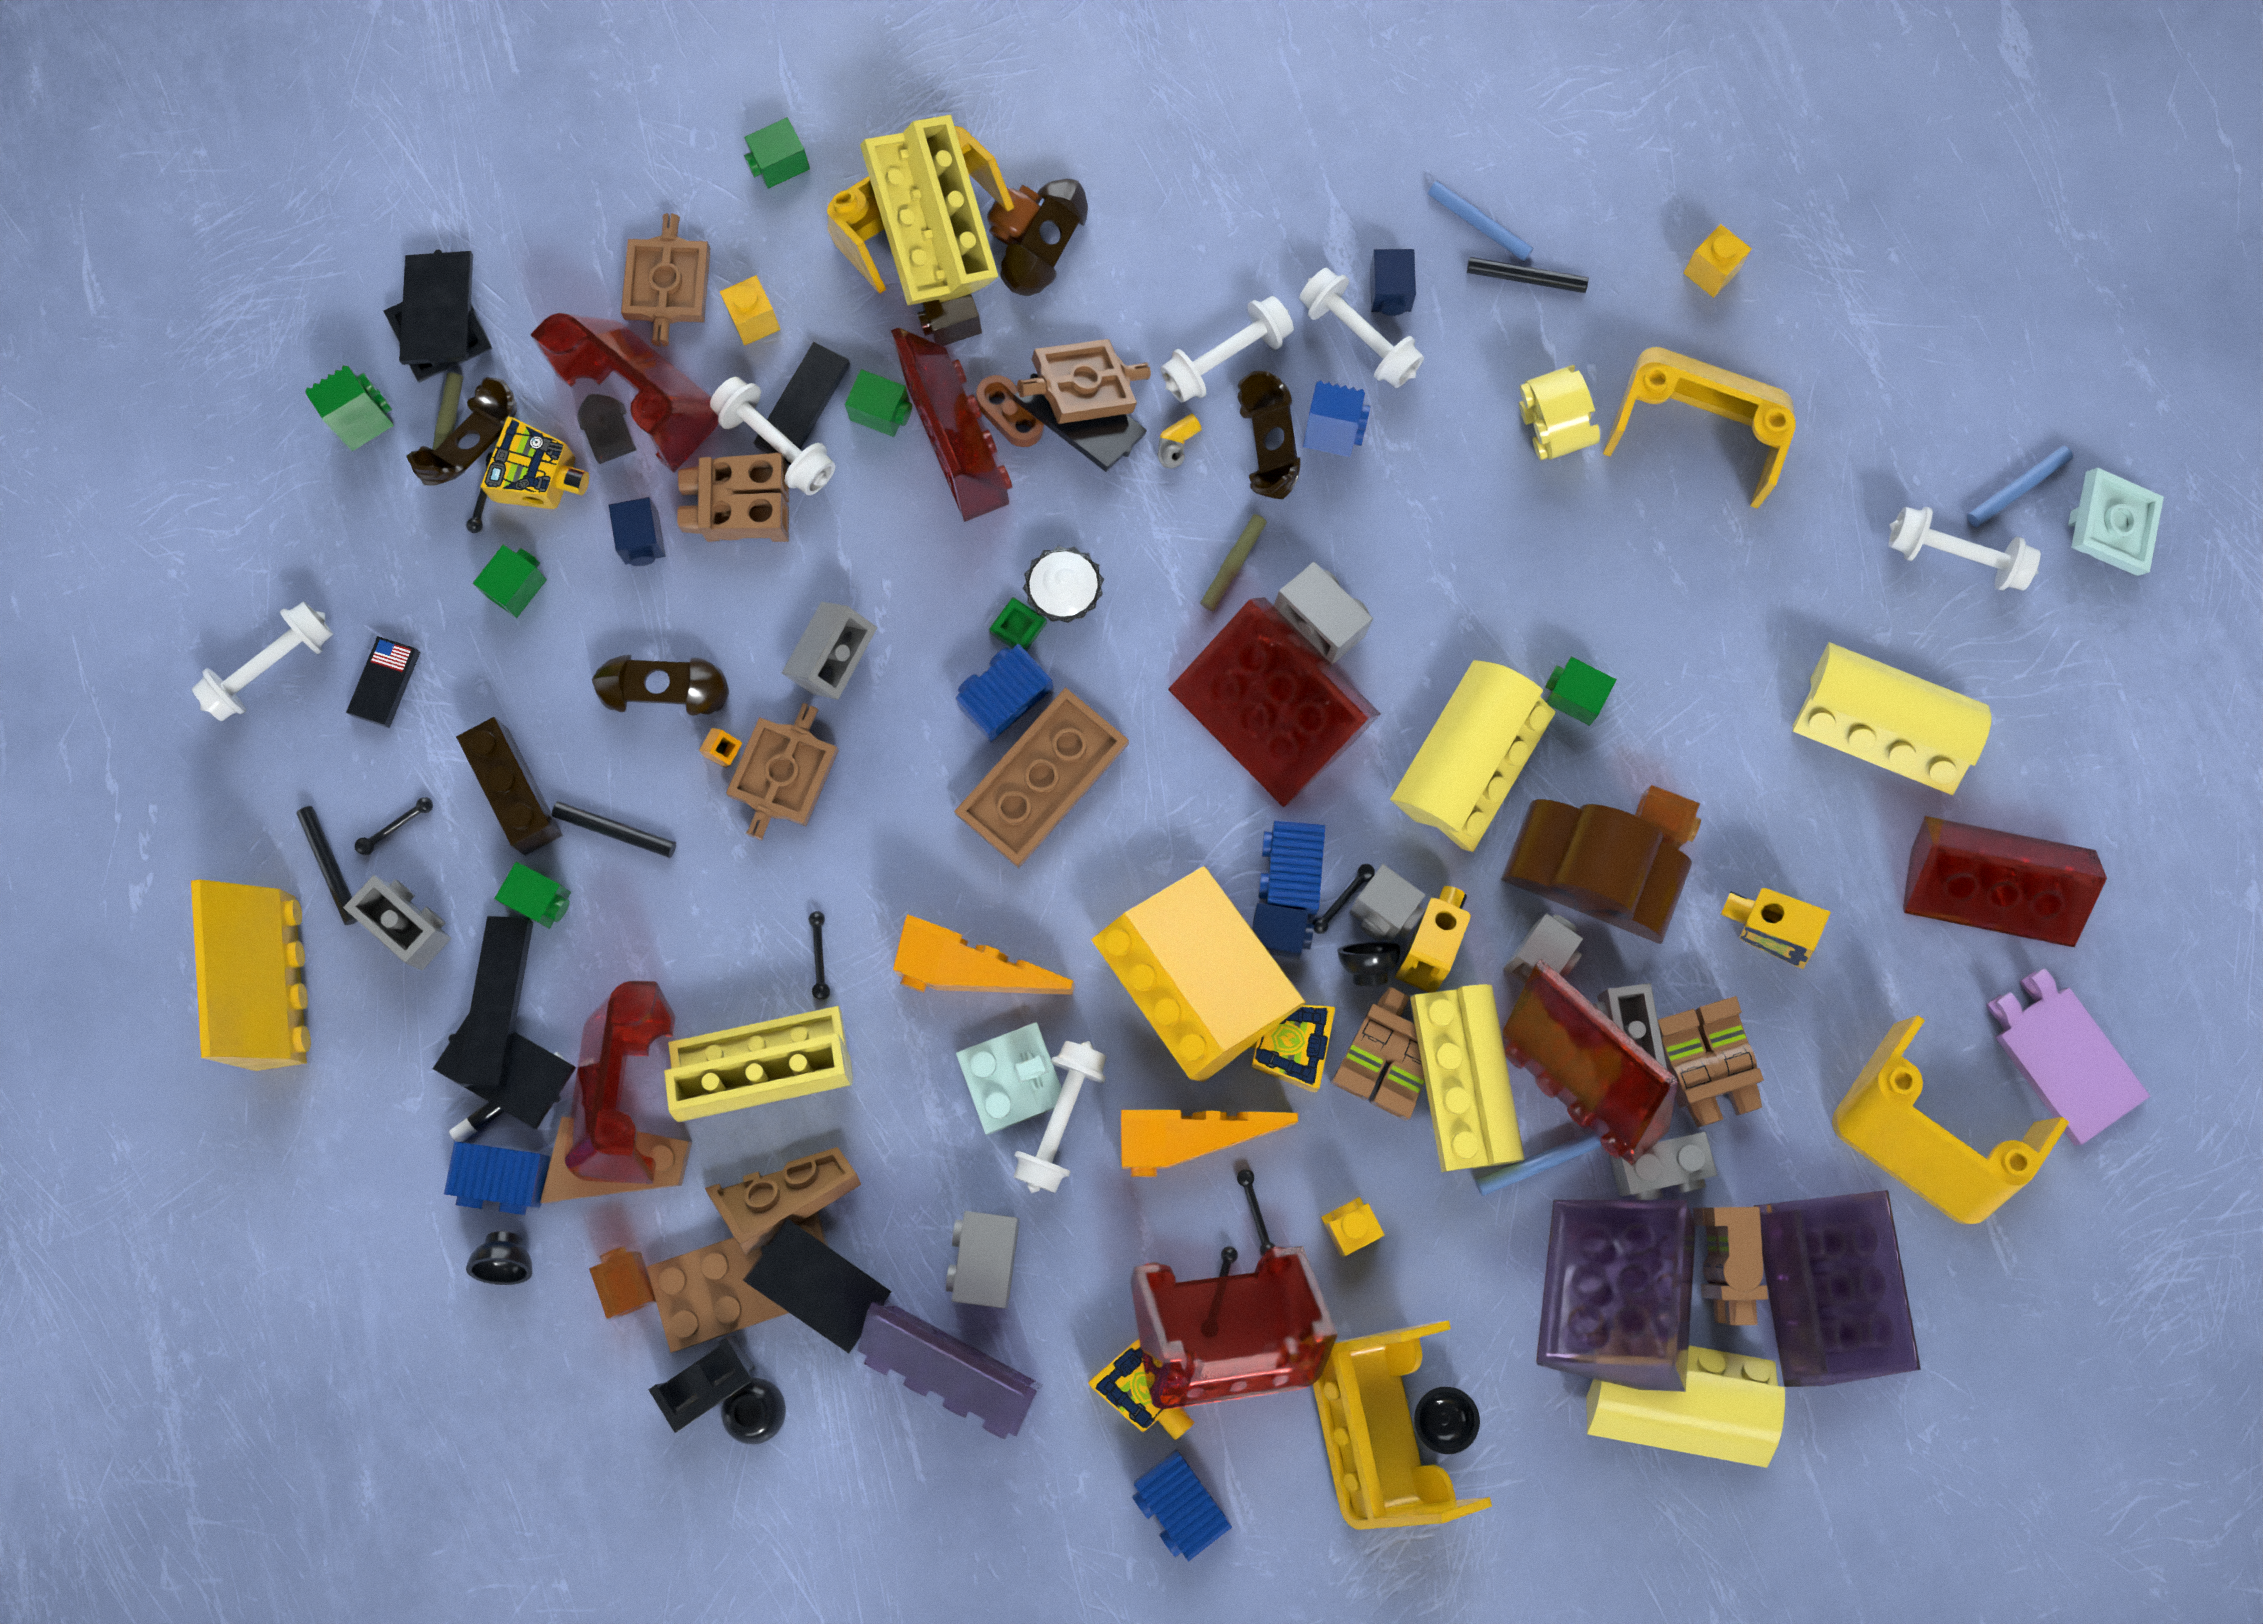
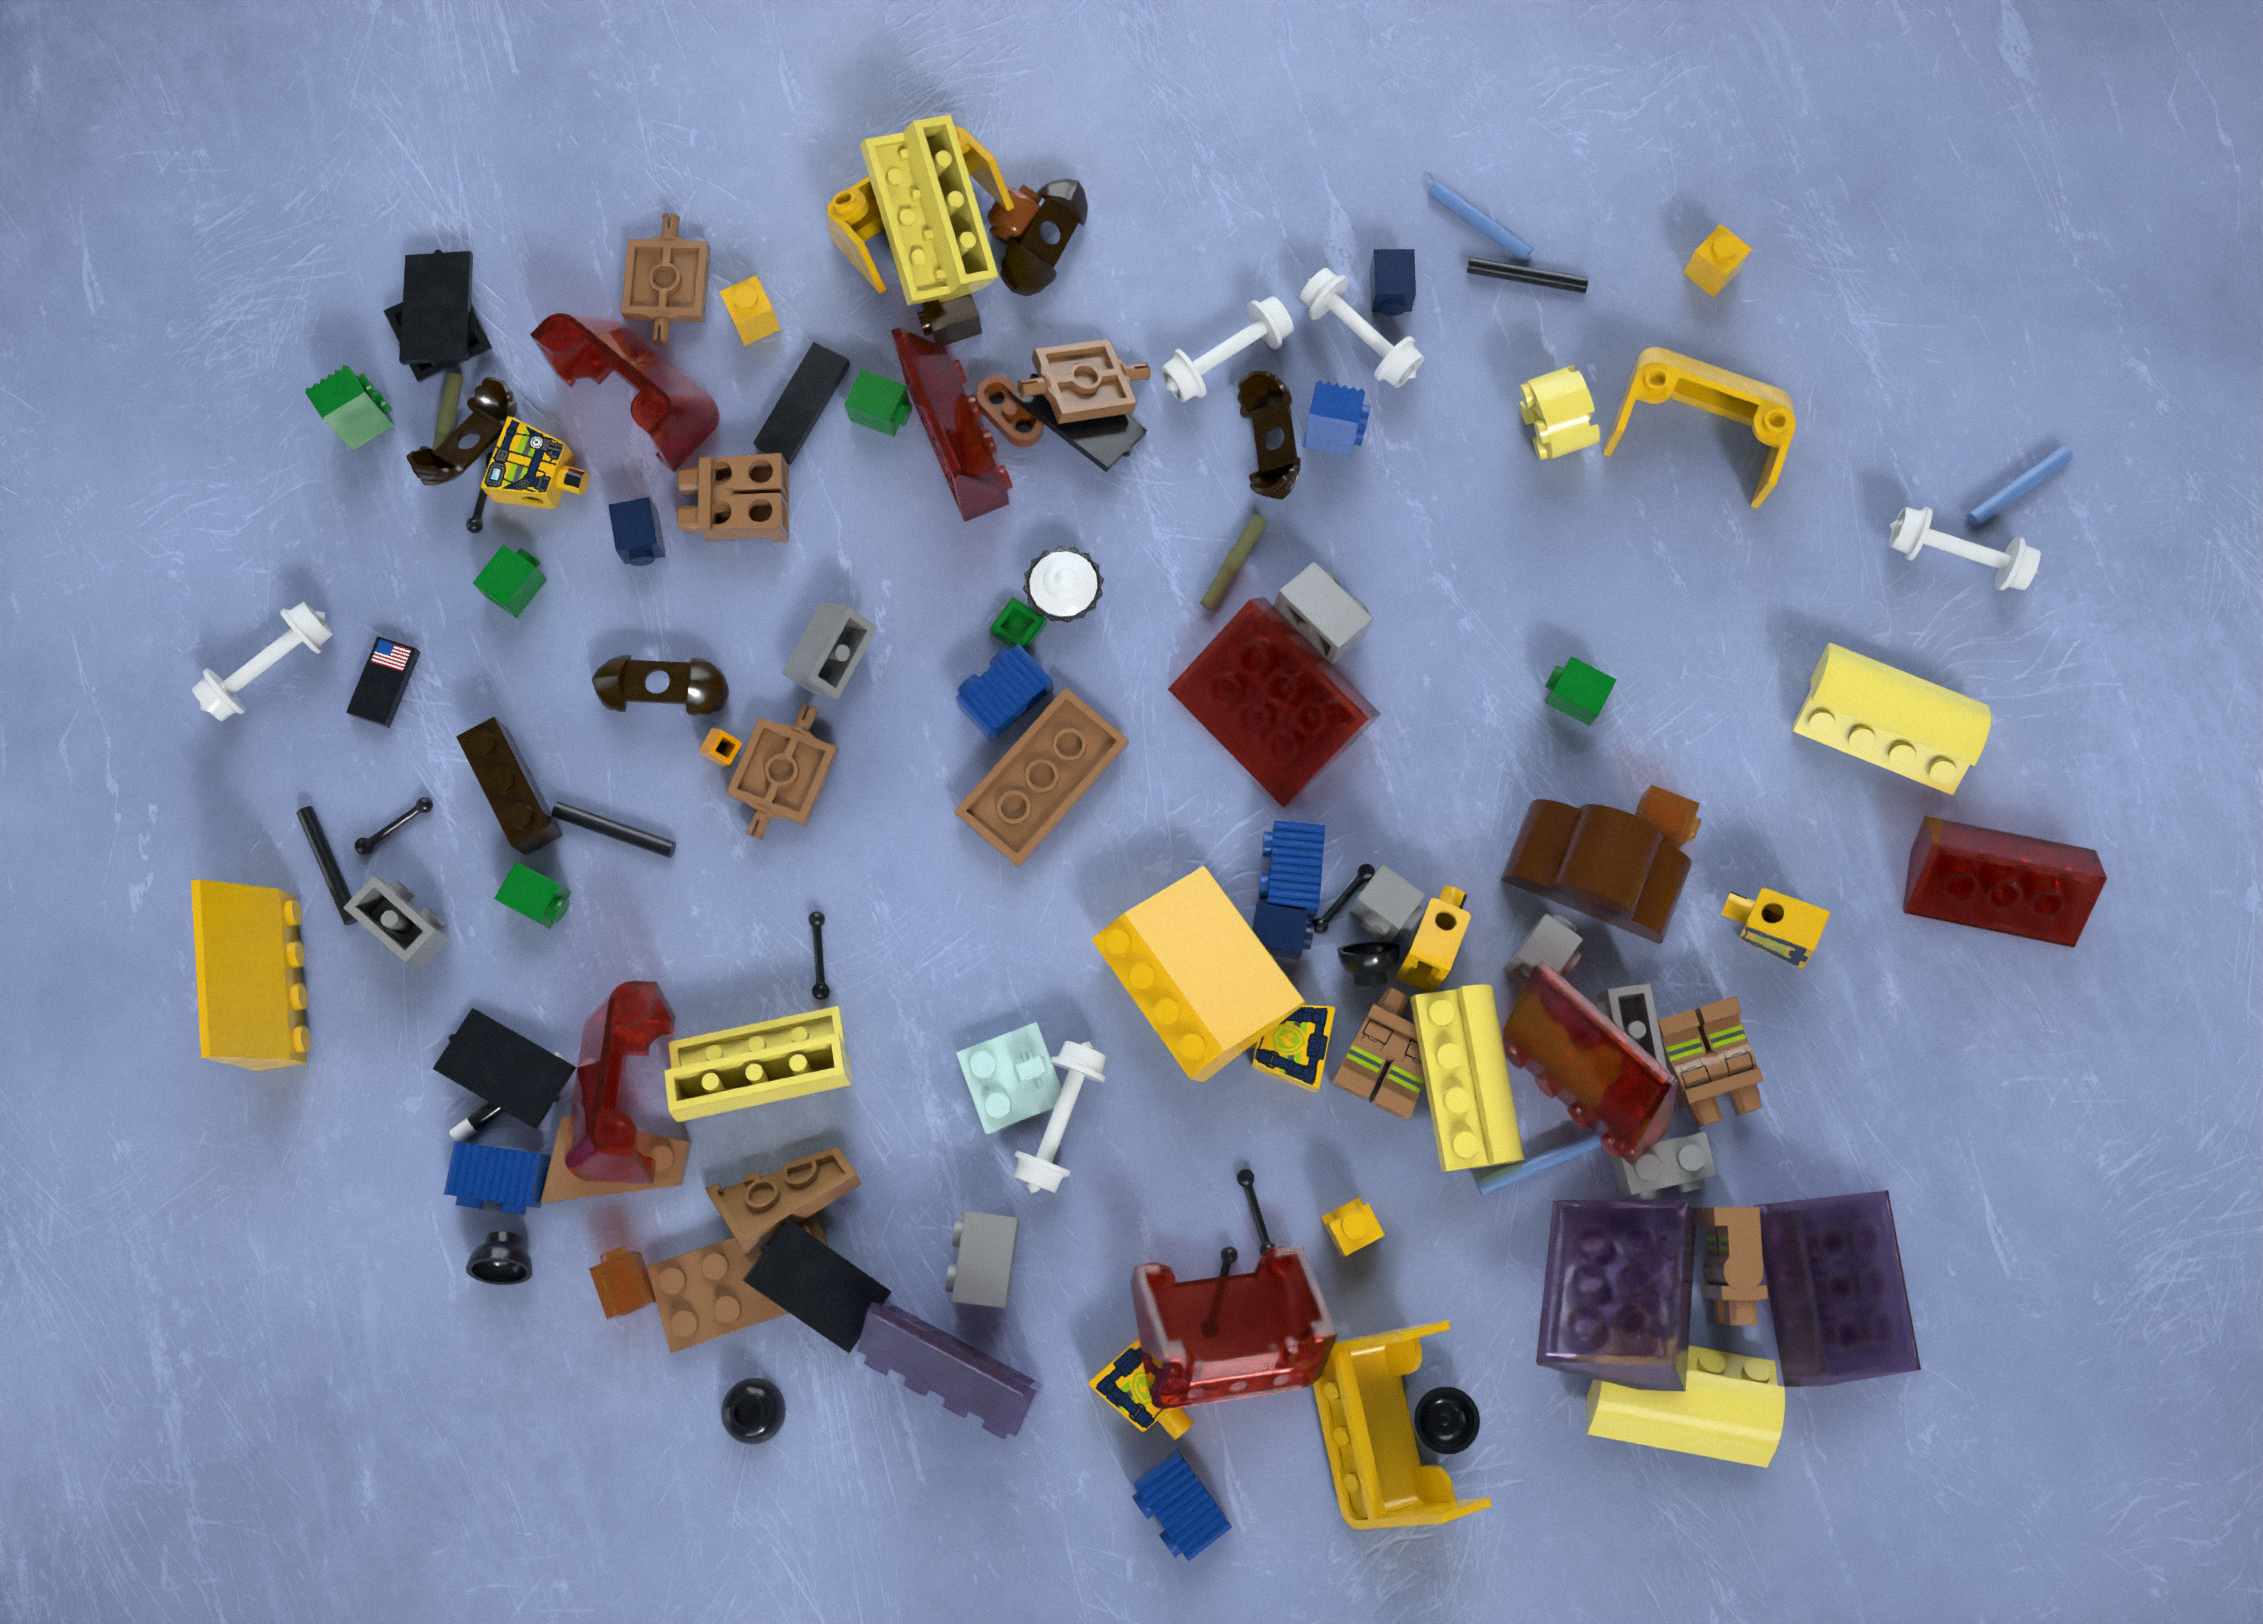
(495, 1002): black tile -> none
(605, 427): clear smoke tile -> none
(704, 1384): black window -> none
(737, 402): white piece -> none
(776, 153): green brick -> none
(944, 962): light orange wedge -> none
(1168, 1138): light orange wedge -> none
(1173, 439): arm -> none
(1474, 753): light yellow brick -> none
(1919, 1153): yellow windscreen -> none
(2066, 1058): lavender tile -> none
(2116, 521): light aqua hinge -> none

